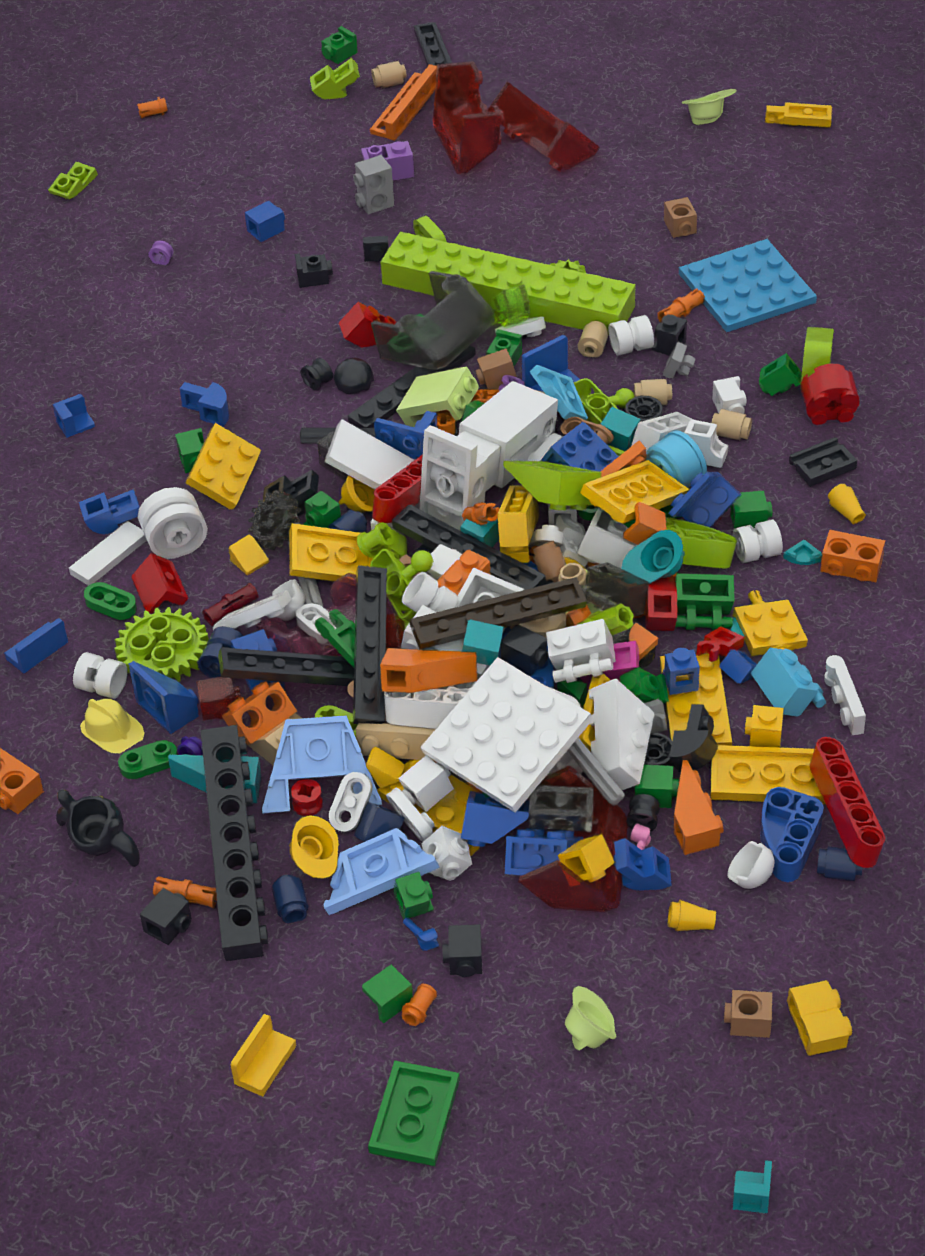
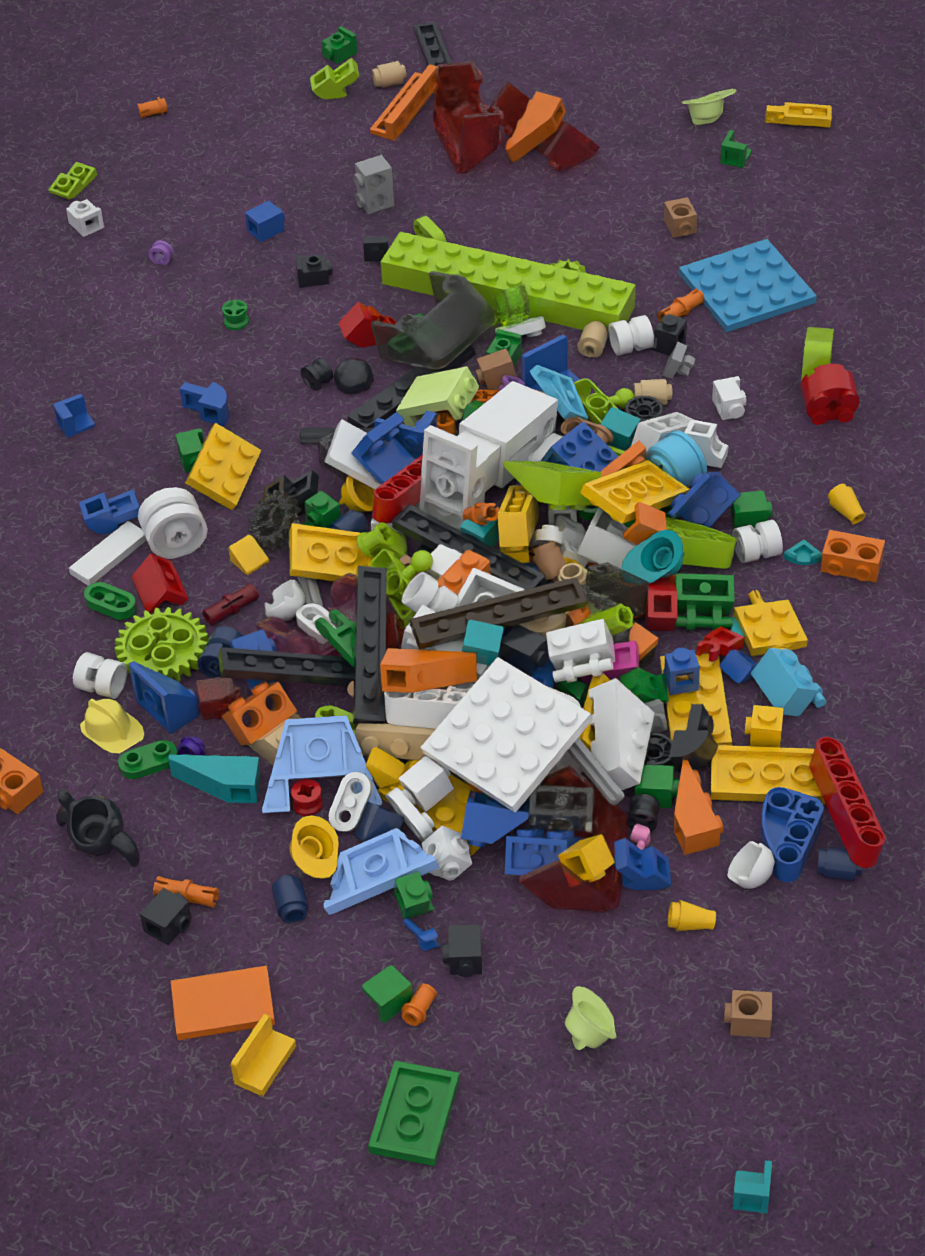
(37, 646): blue panel -> none
(79, 212): none -> white brick
(221, 1002): none -> orange tile
(235, 314): none -> green wheel
(246, 940): black brick -> none
(252, 613): white plate -> none
(381, 452): none -> blue bracket
(397, 155): medium lavender slope -> none
(538, 123): none -> orange slope
(732, 424): tan brick -> none
(734, 153): none -> green panel
(779, 375): green brick -> none
(818, 1017): yellow brick -> none
(823, 461): black plate -> none
(845, 694): white plate -> none

